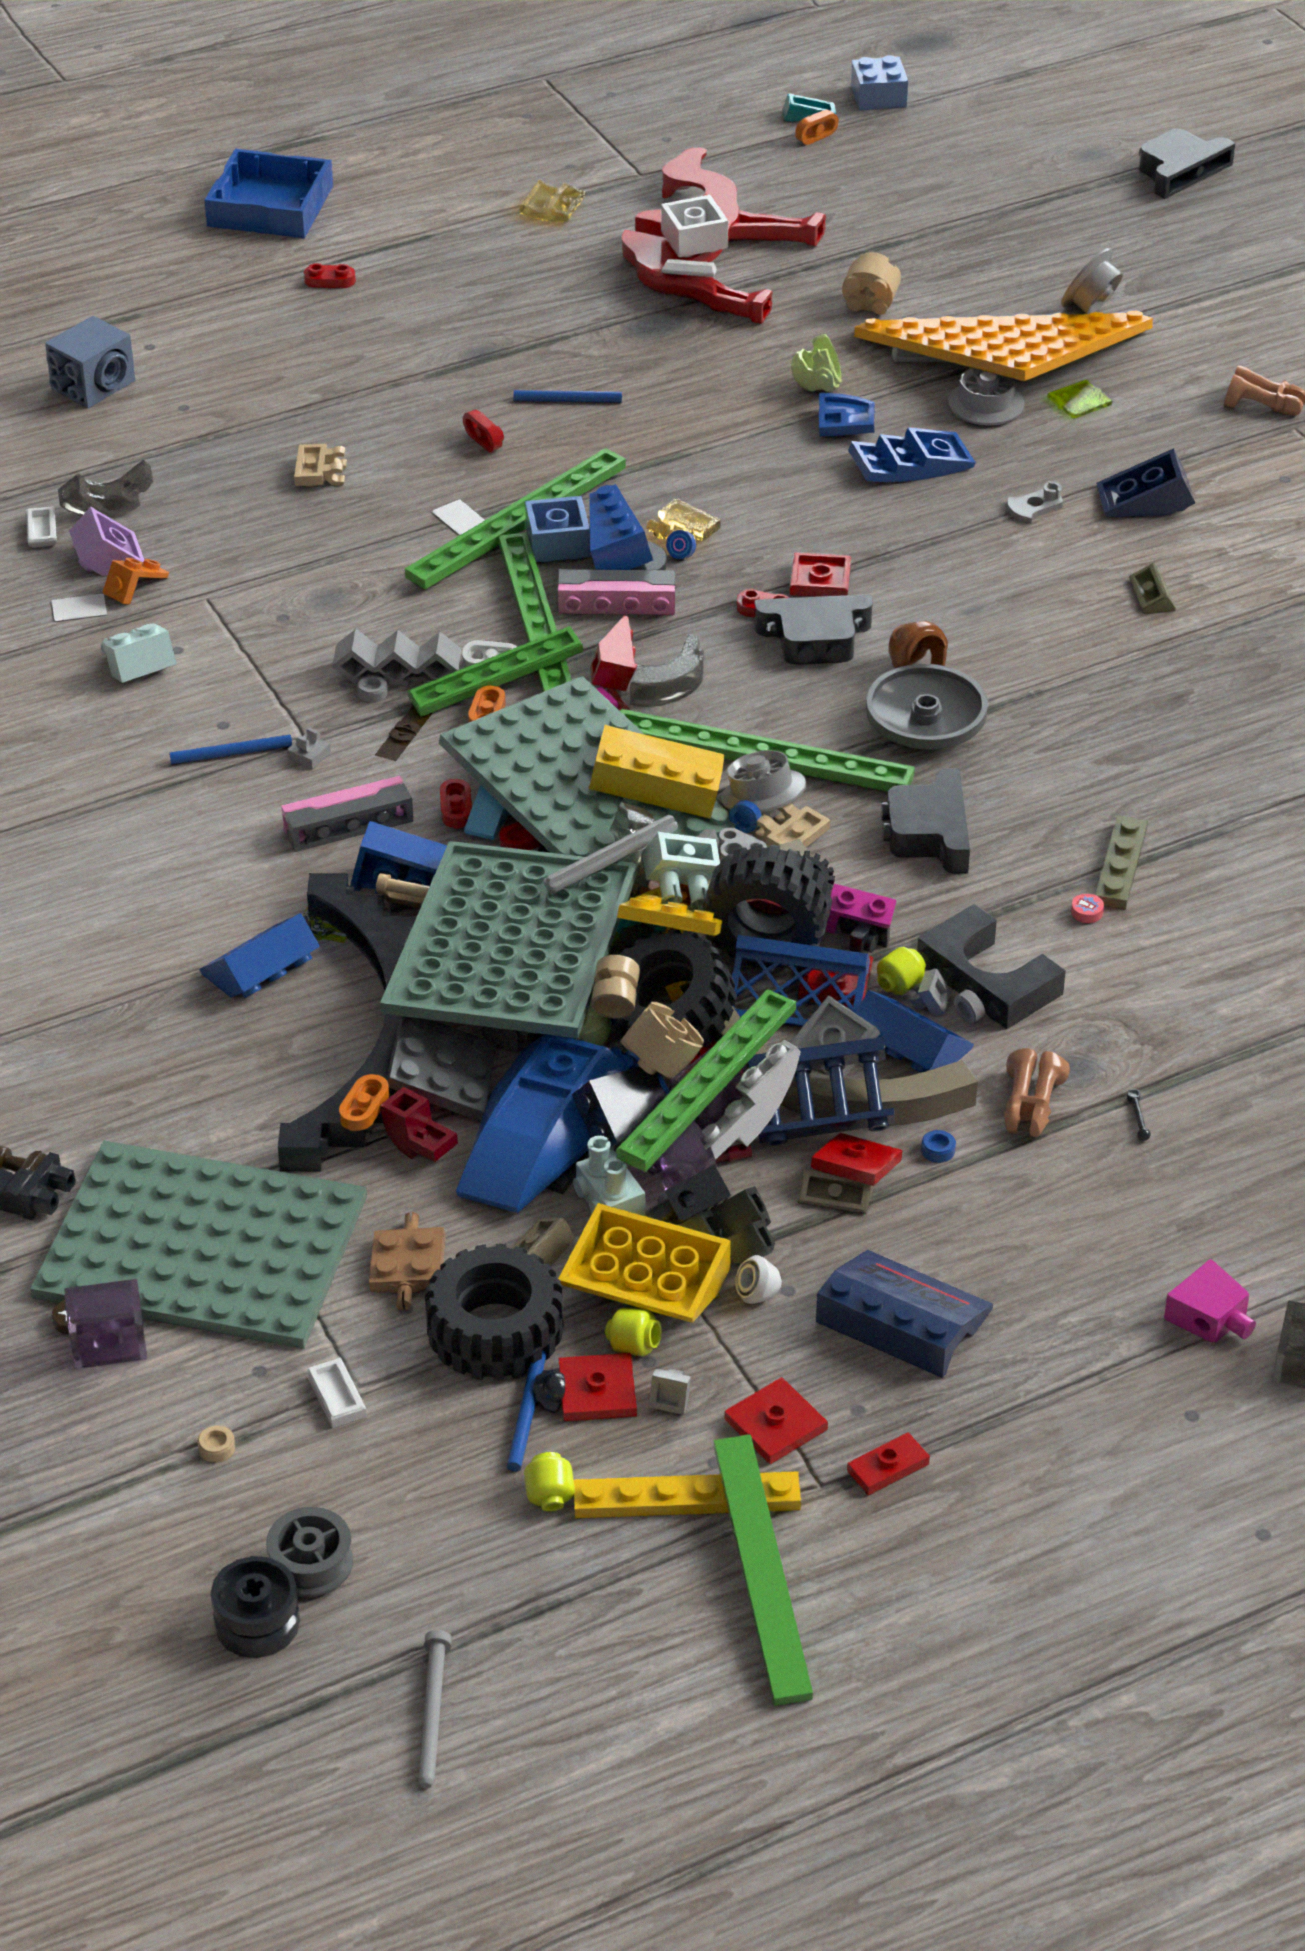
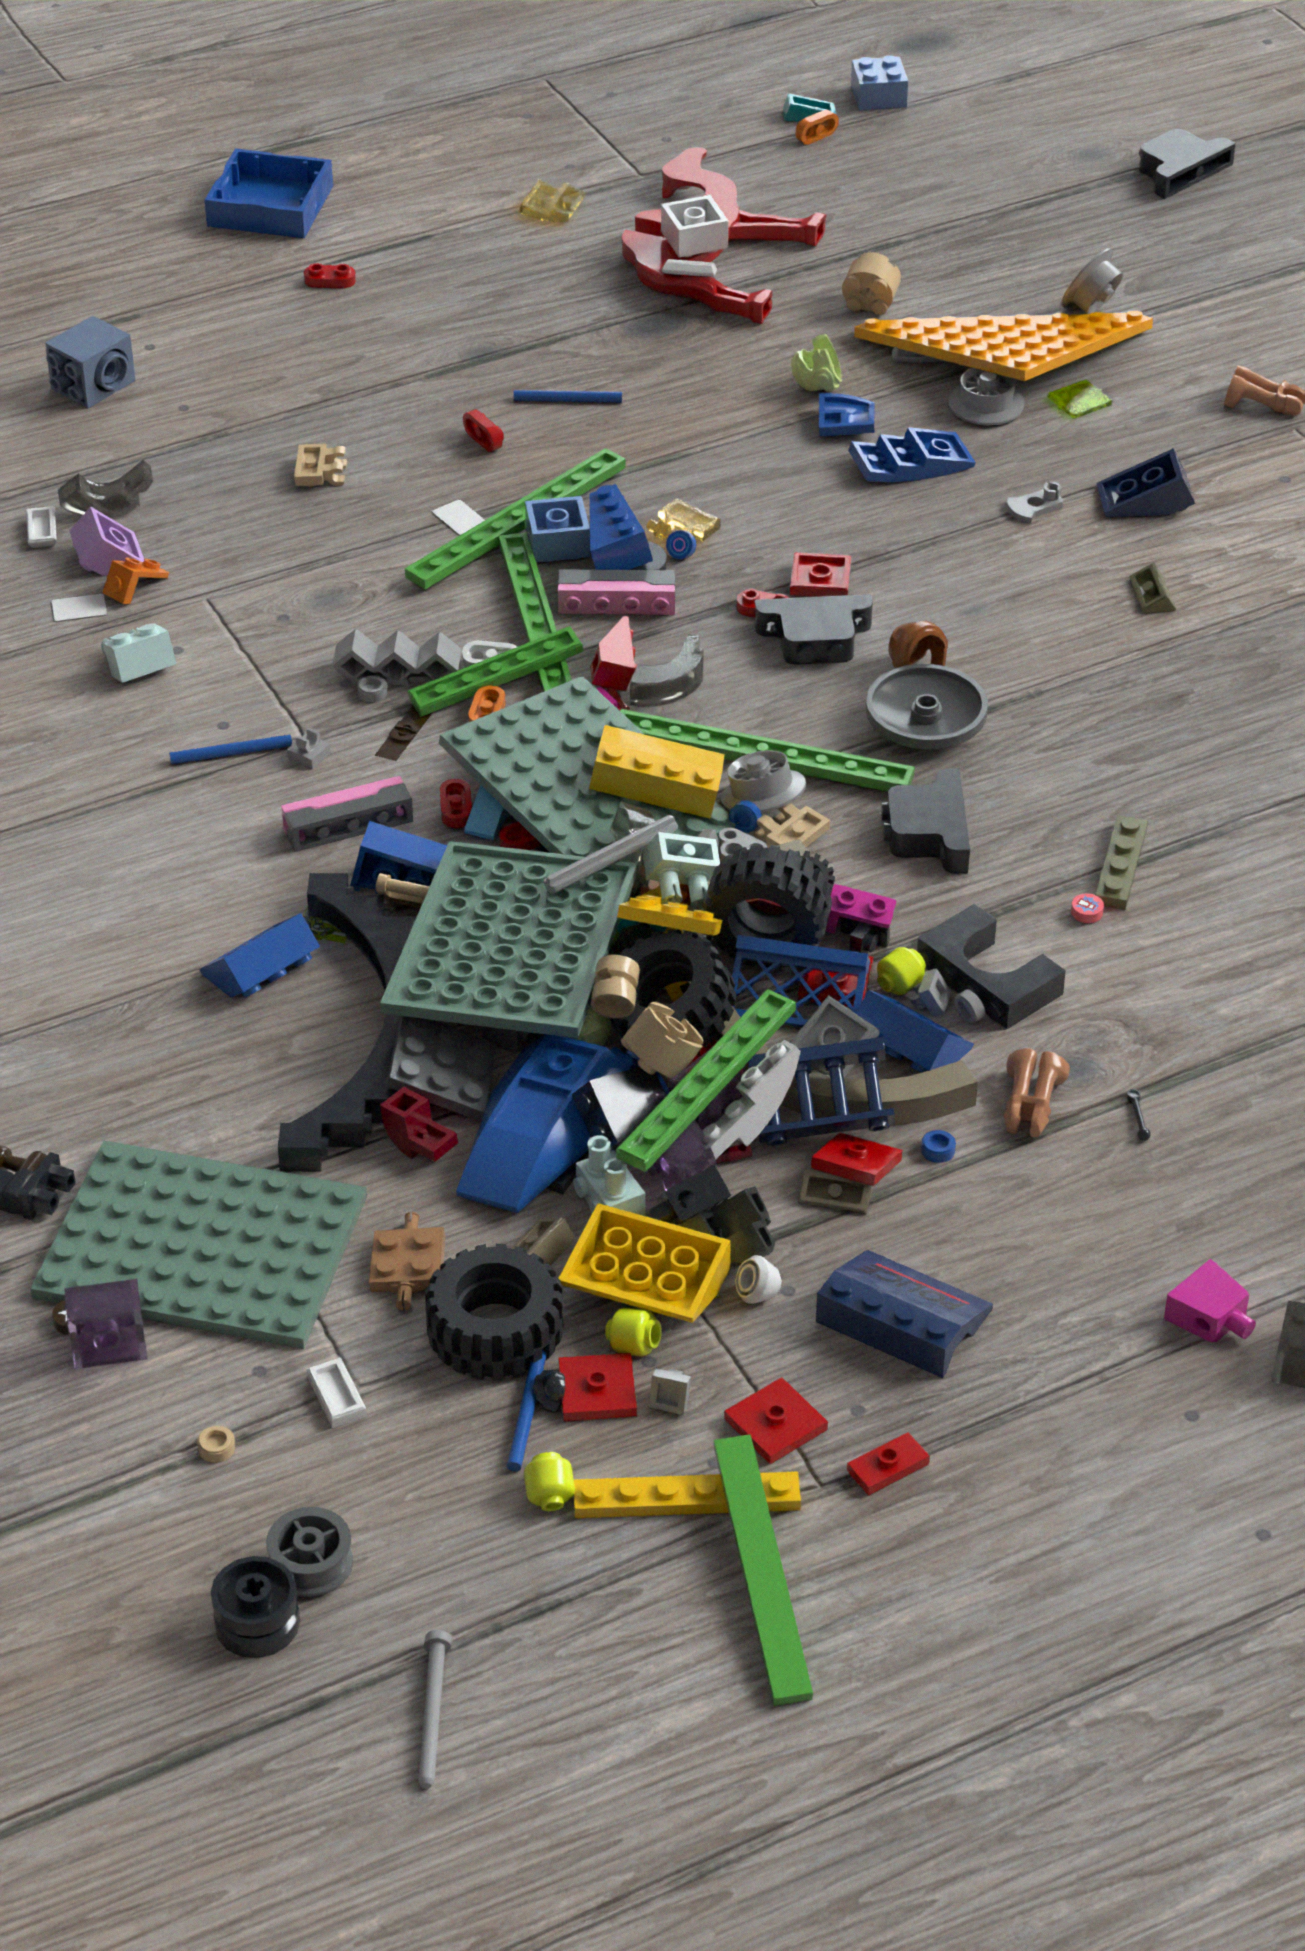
(363, 1102): orange plate -> none

